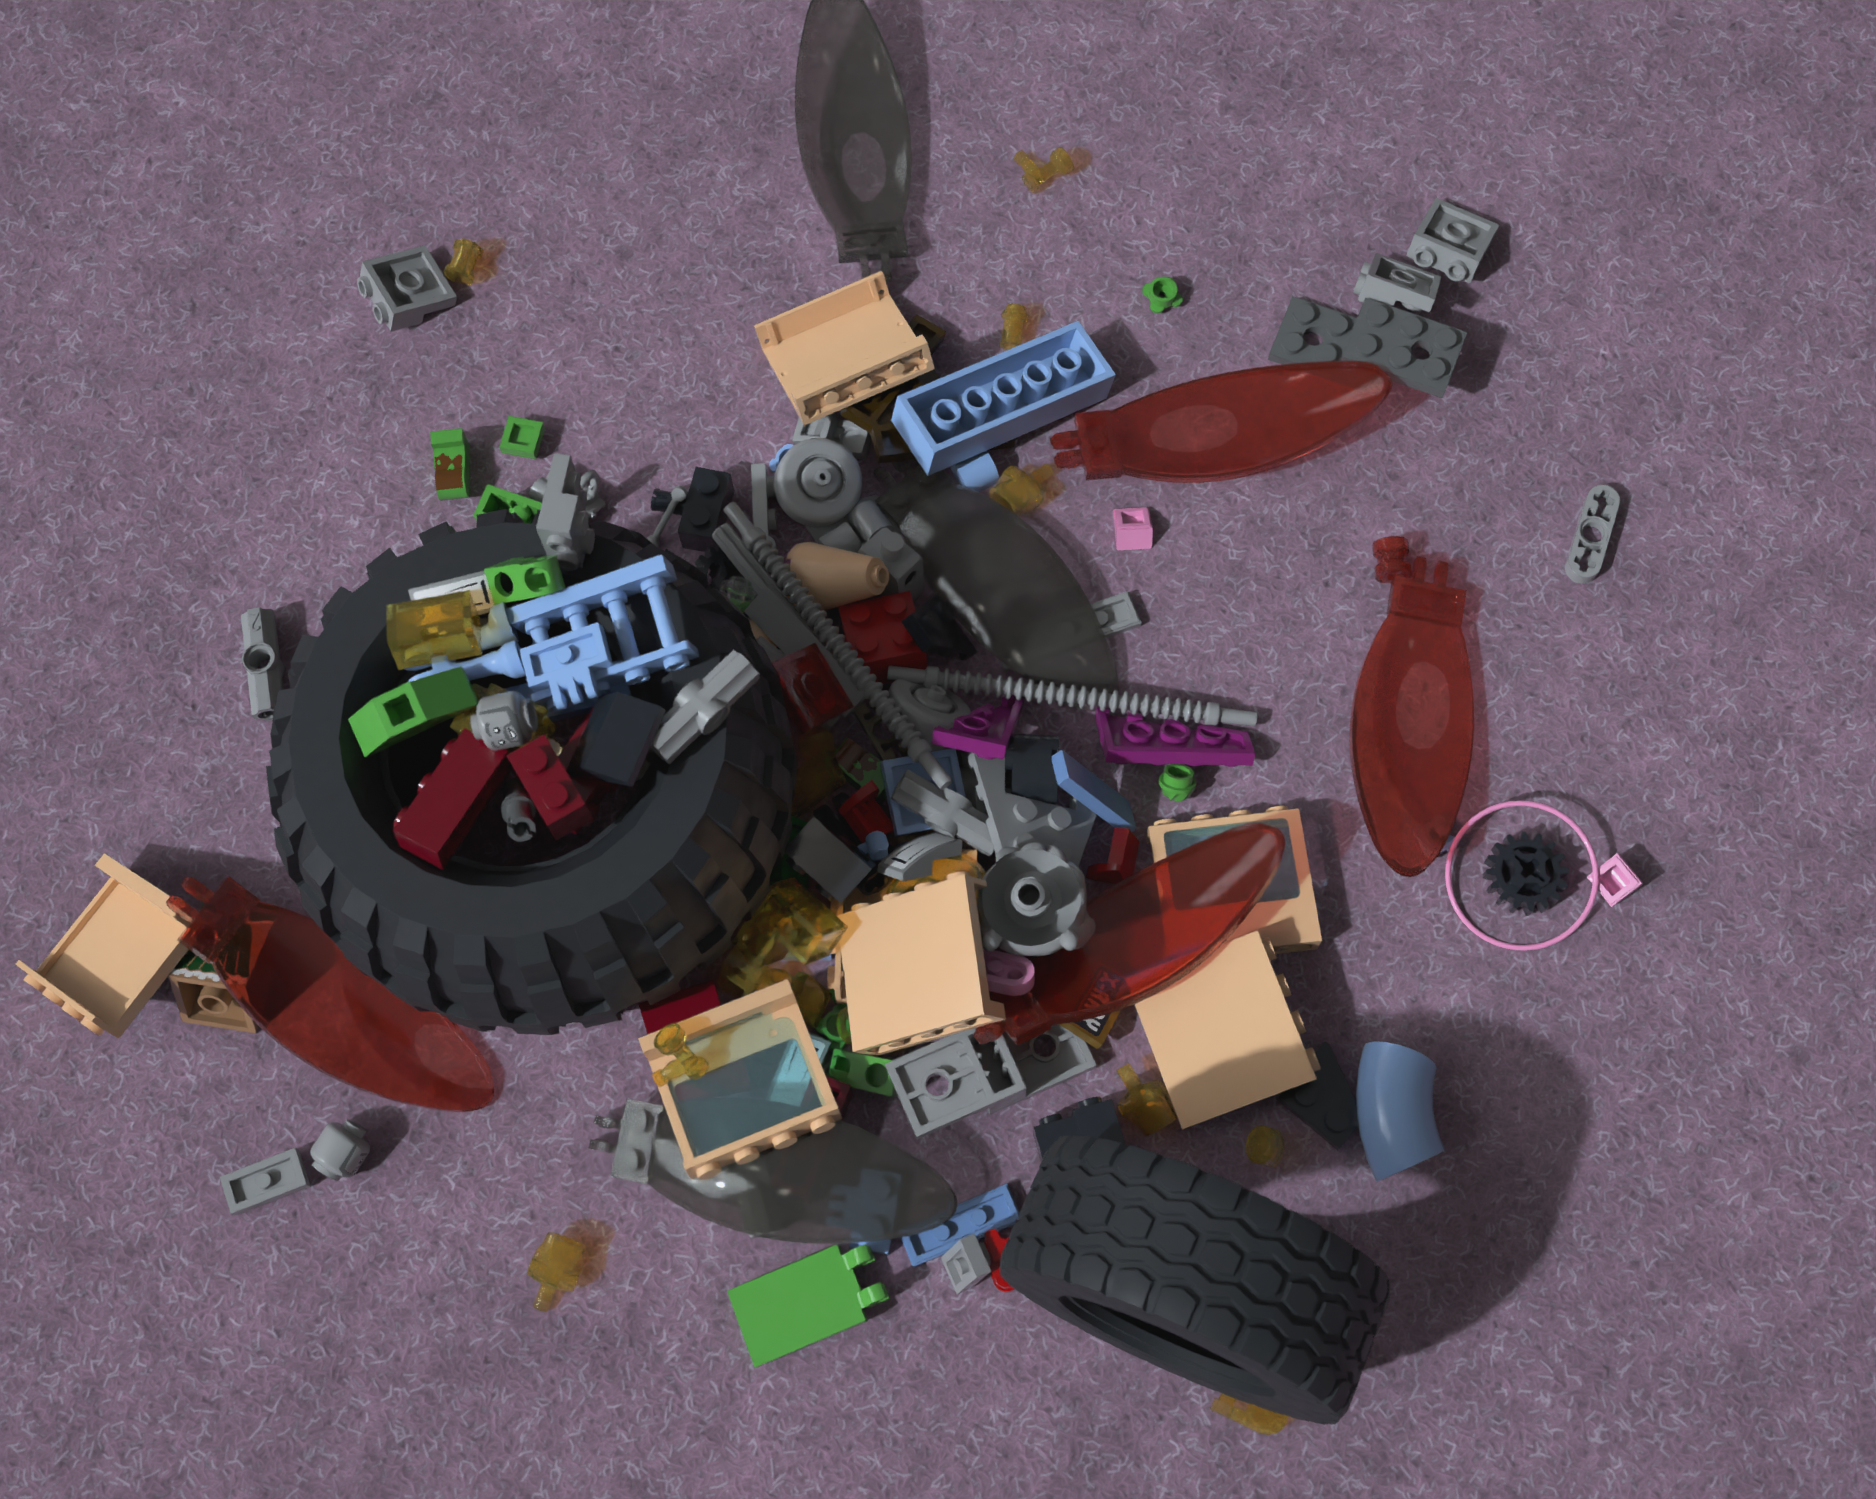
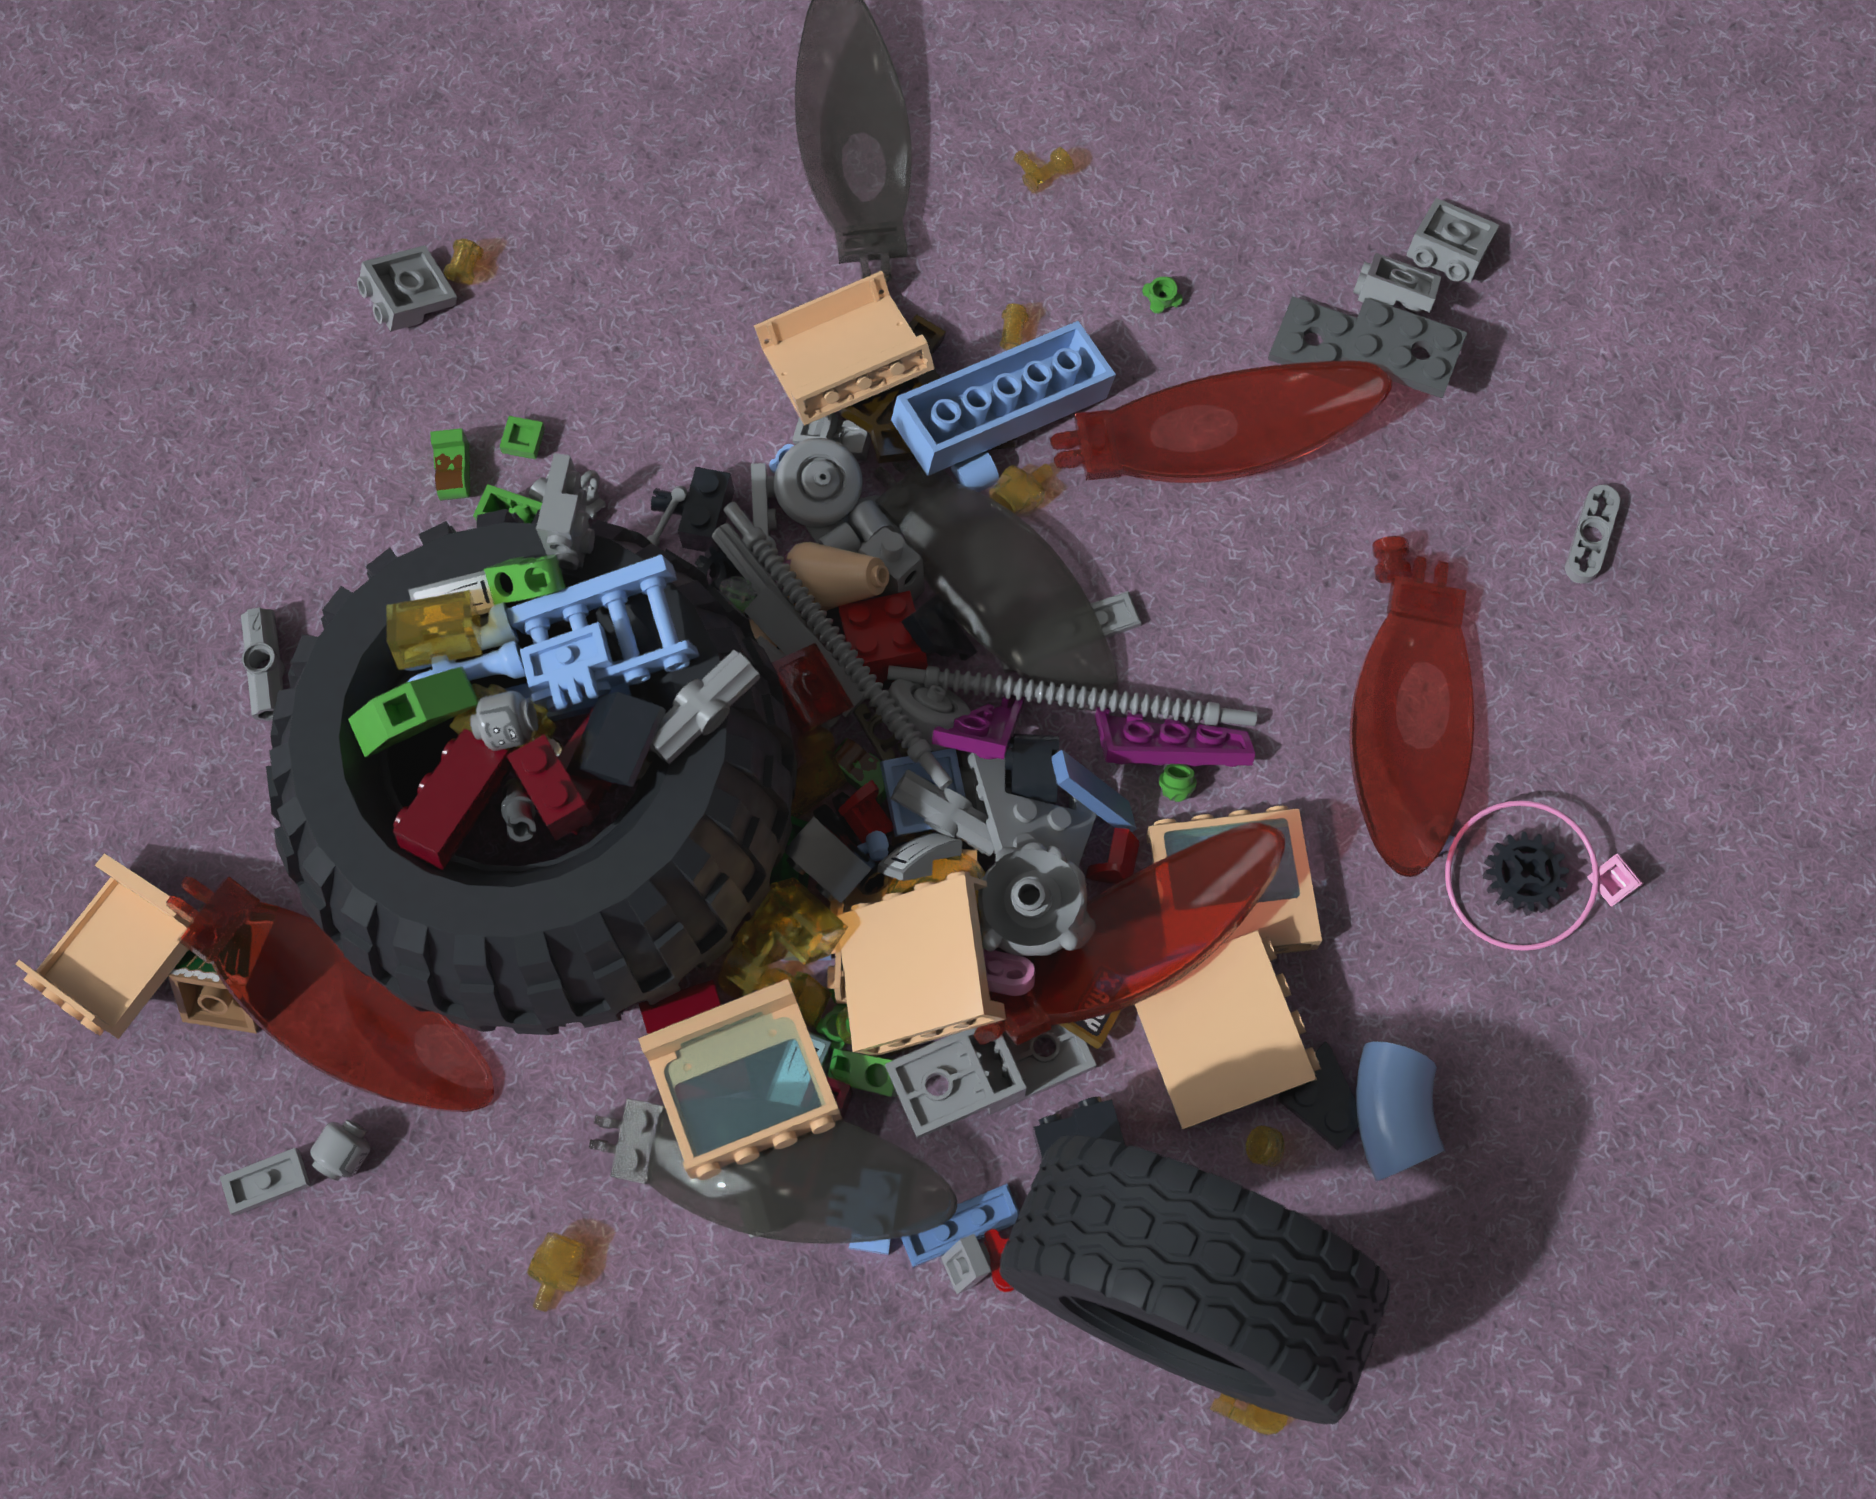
(672, 1041): clear yellow piece -> none
(804, 1303): bright green tile -> none
(1133, 528): bright pink slope -> none
(1145, 1103): clear yellow piece -> none

